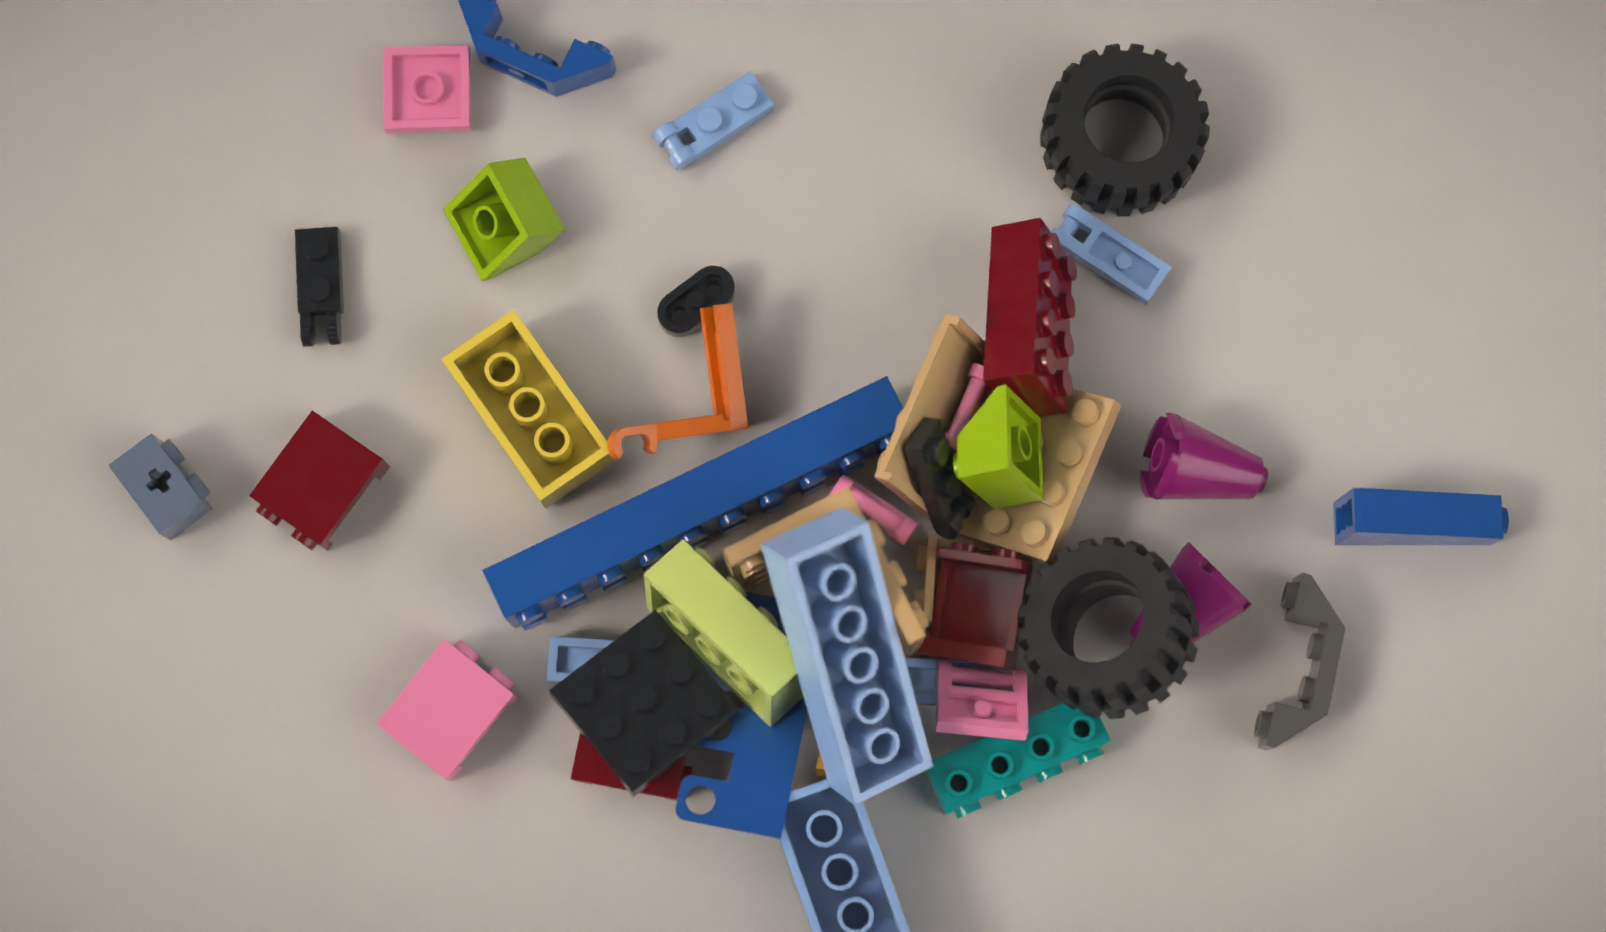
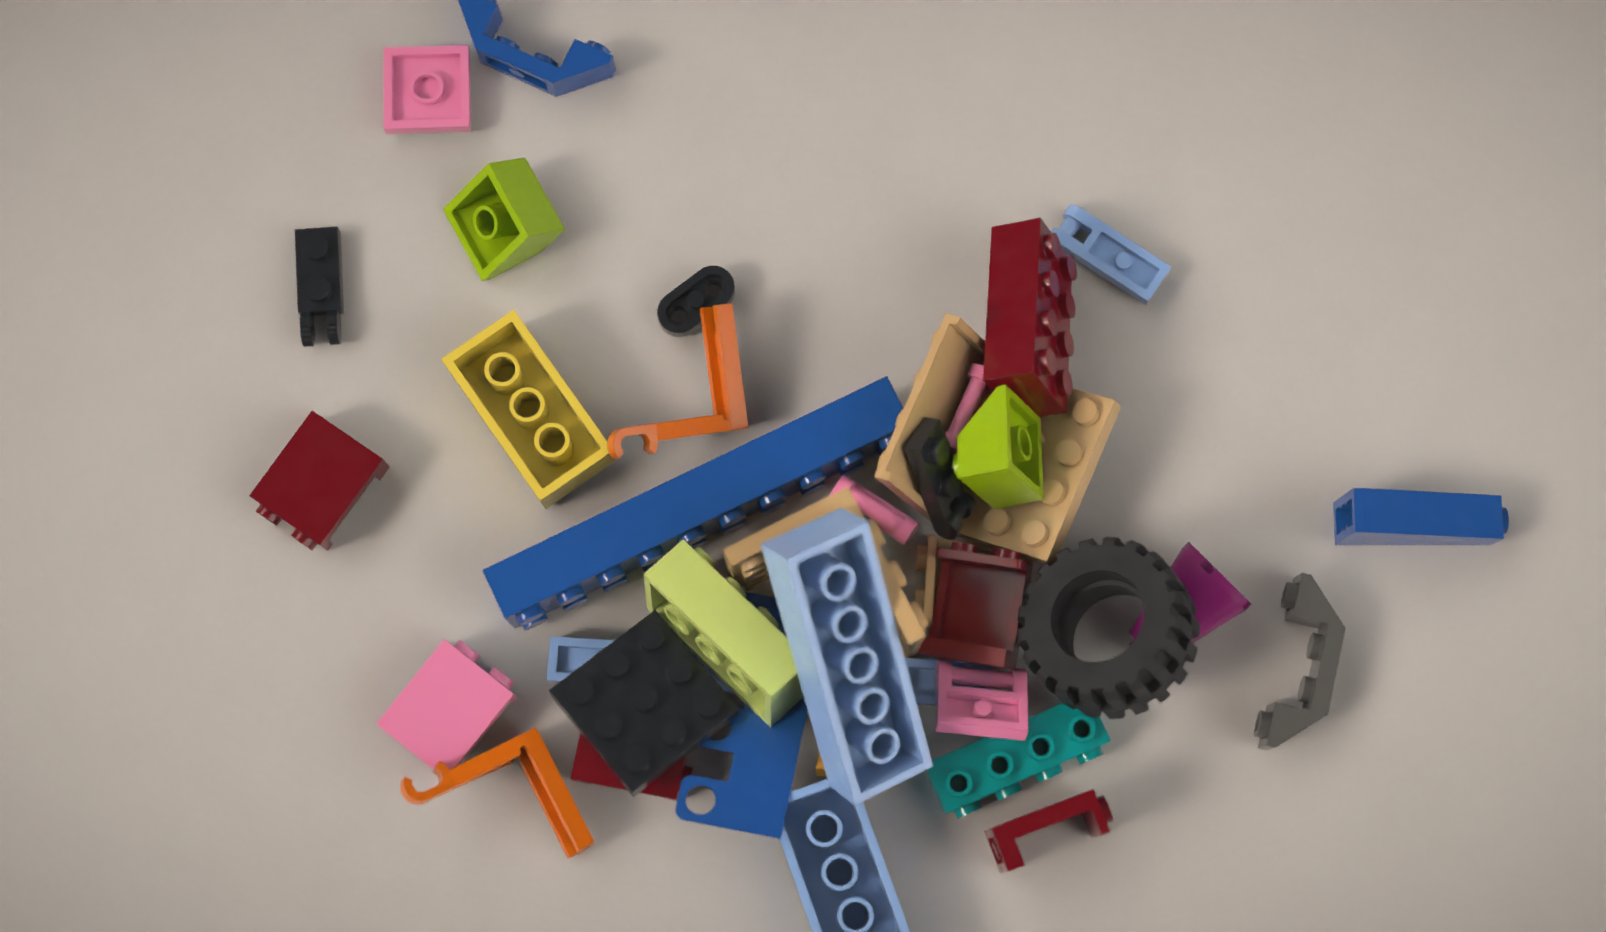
(140, 475): sand blue brick -> none
(541, 774): none -> orange hinge
(714, 120): light blue plate -> none
(1002, 837): none -> dark red panel
(1135, 78): black tyre -> none
(1198, 464): magenta cone -> none

